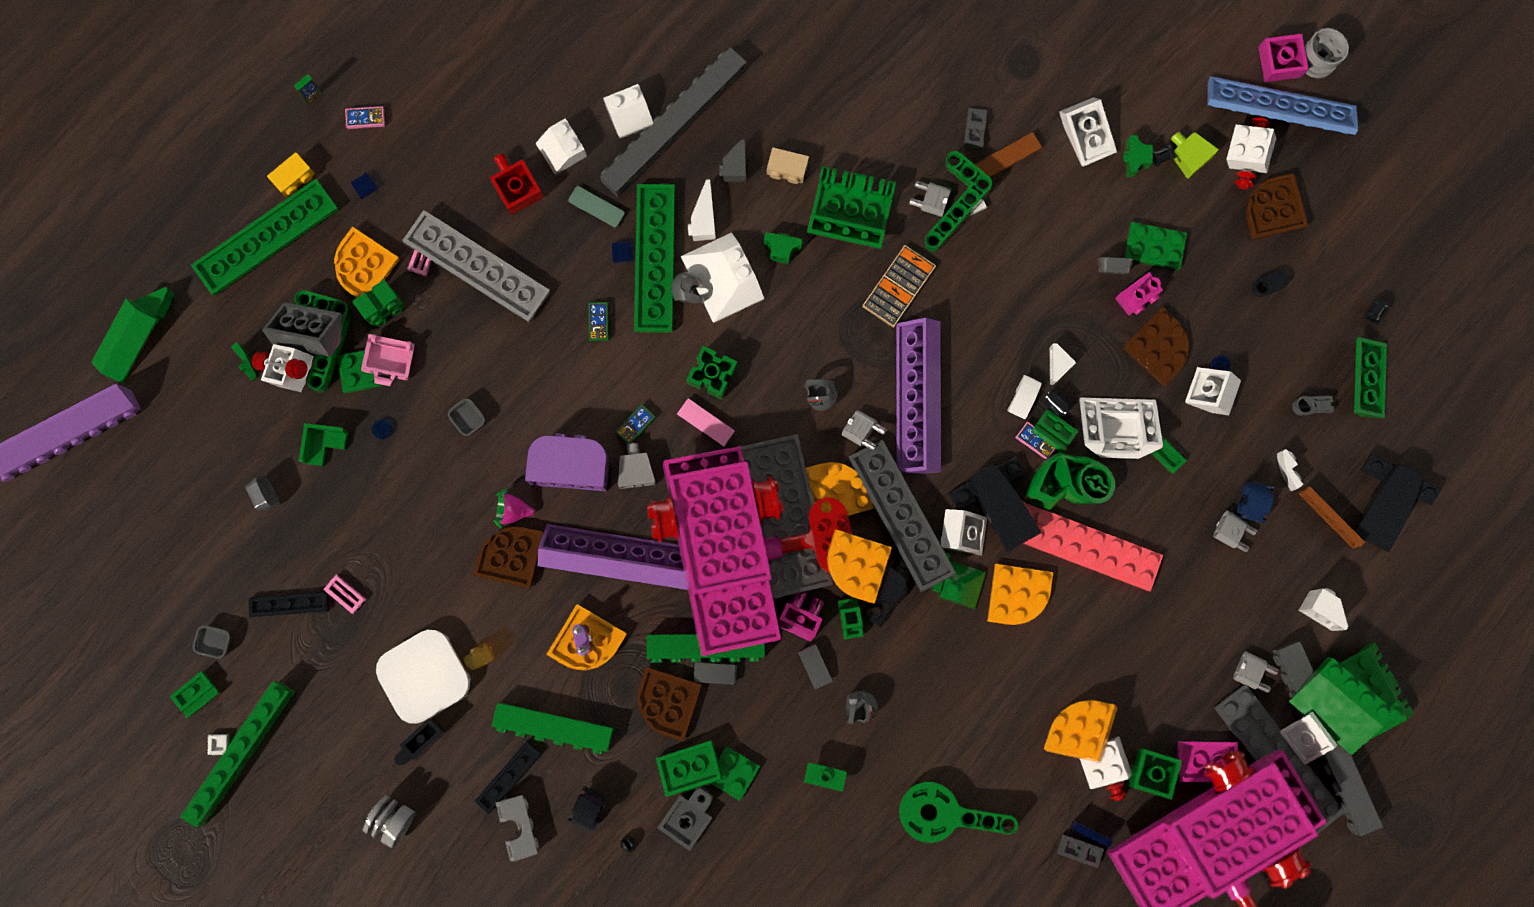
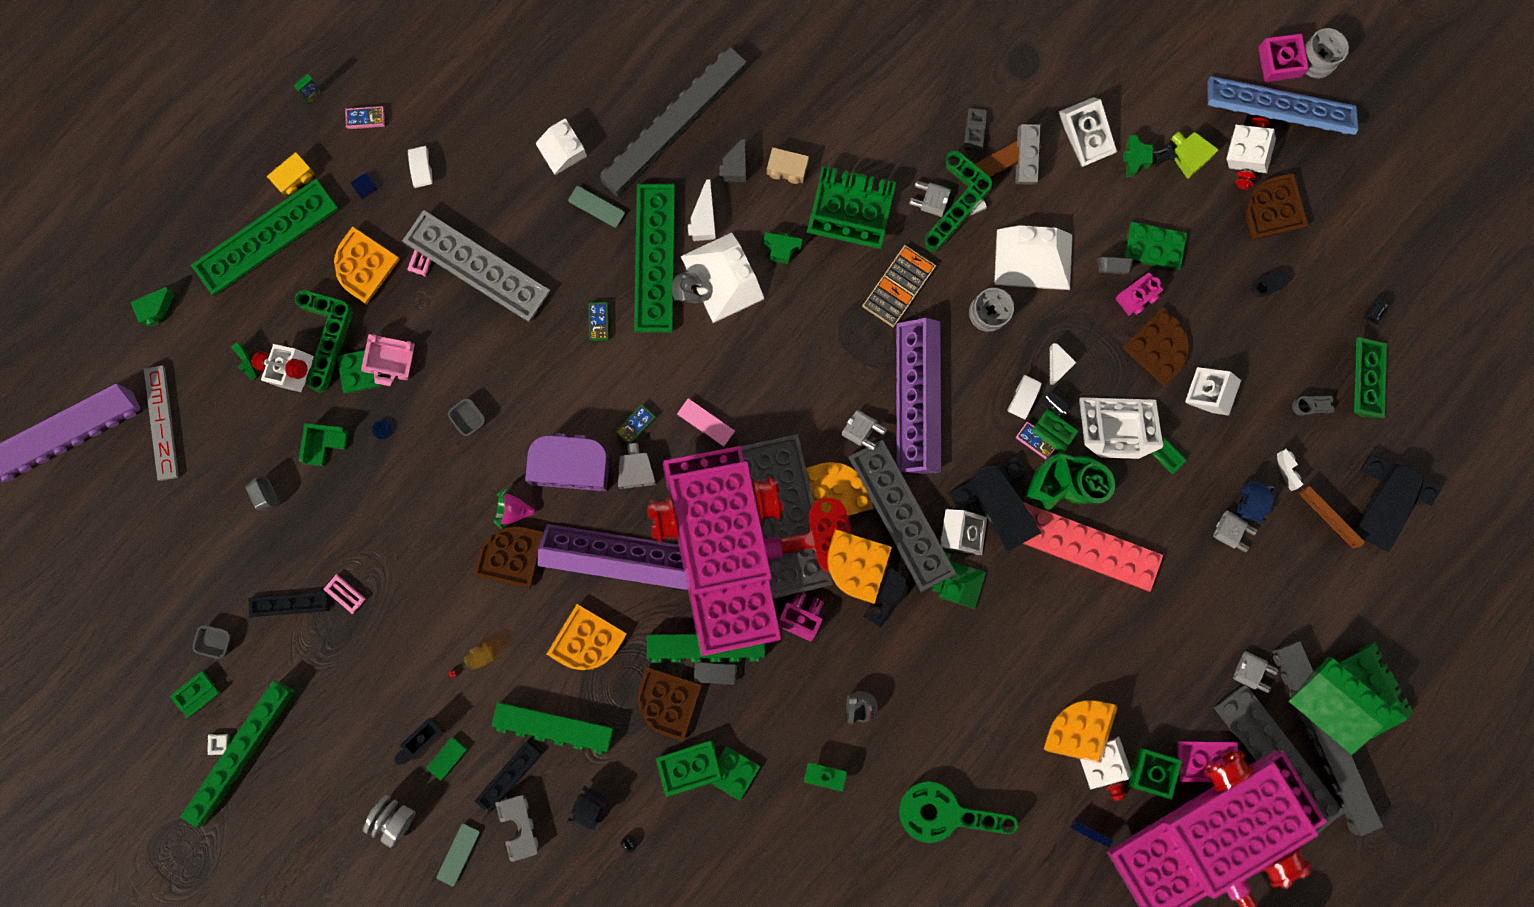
(124, 341): green slope -> none
(161, 423): none -> light grey tile
(305, 329): dark grey slope -> none
(379, 304): green brick -> none
(419, 166): none -> white slope
(423, 676): white tile -> none
(446, 758): none -> green tile
(457, 854): none -> sand green piece
(515, 185): red brick -> none
(581, 640): medium lavender piece -> none
(621, 252): clear blue tile -> none
(628, 111): white slope -> none
(692, 809): dark grey plate -> none
(707, 361): green brick -> none
(814, 666): dark grey slope -> none
(821, 394): dark grey helmet -> none
(850, 618): green brick -> none
(1001, 306): none -> light grey wheel
(1018, 594): light orange plate -> none
(1028, 161): none -> light grey arch
(1033, 257): none -> white slope
(1080, 851): dark grey slope -> none
(1220, 363): clear blue tile -> none
(1308, 738): white plate -> none
(1325, 609): white slope -> none

